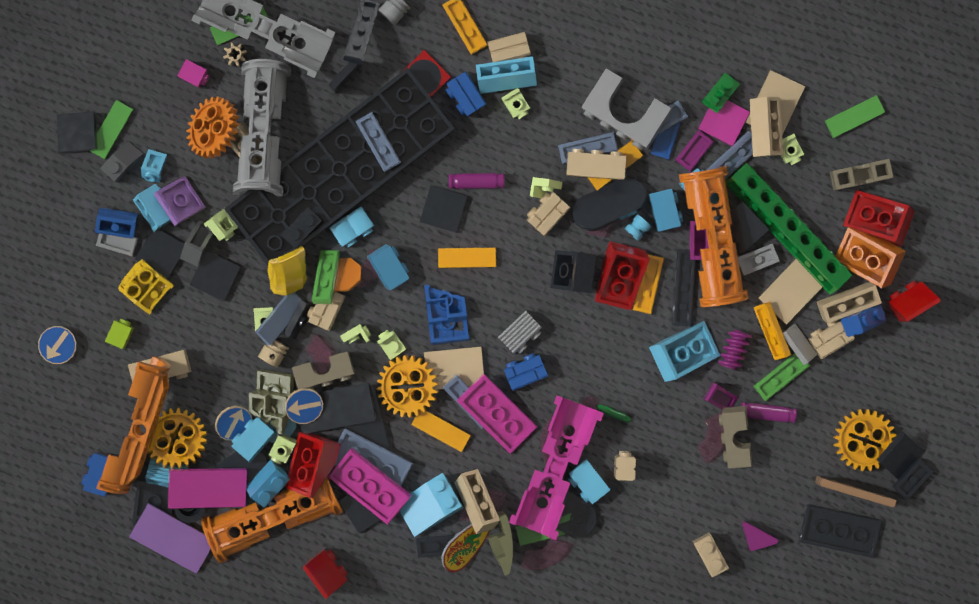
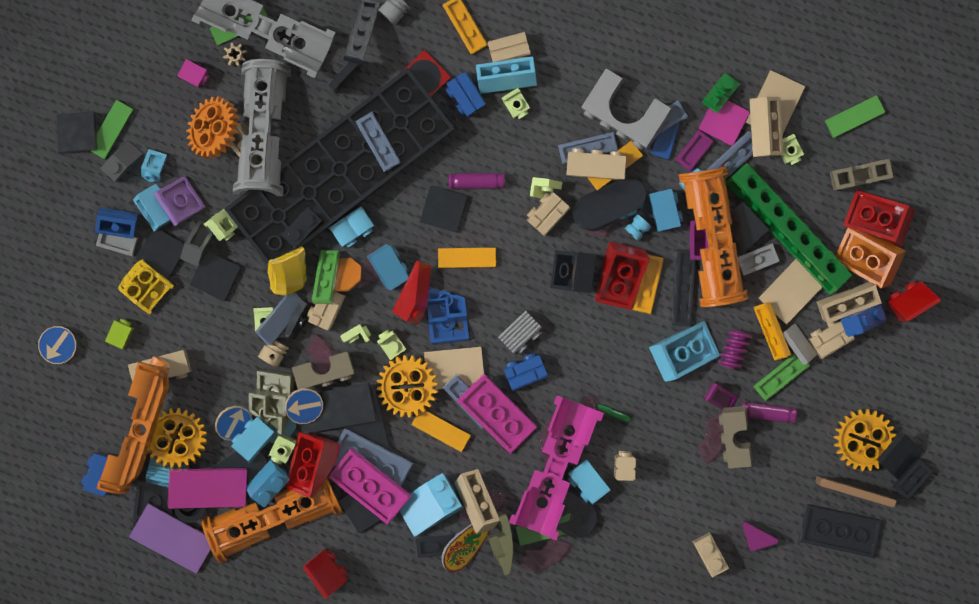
(414, 296): none -> red slope

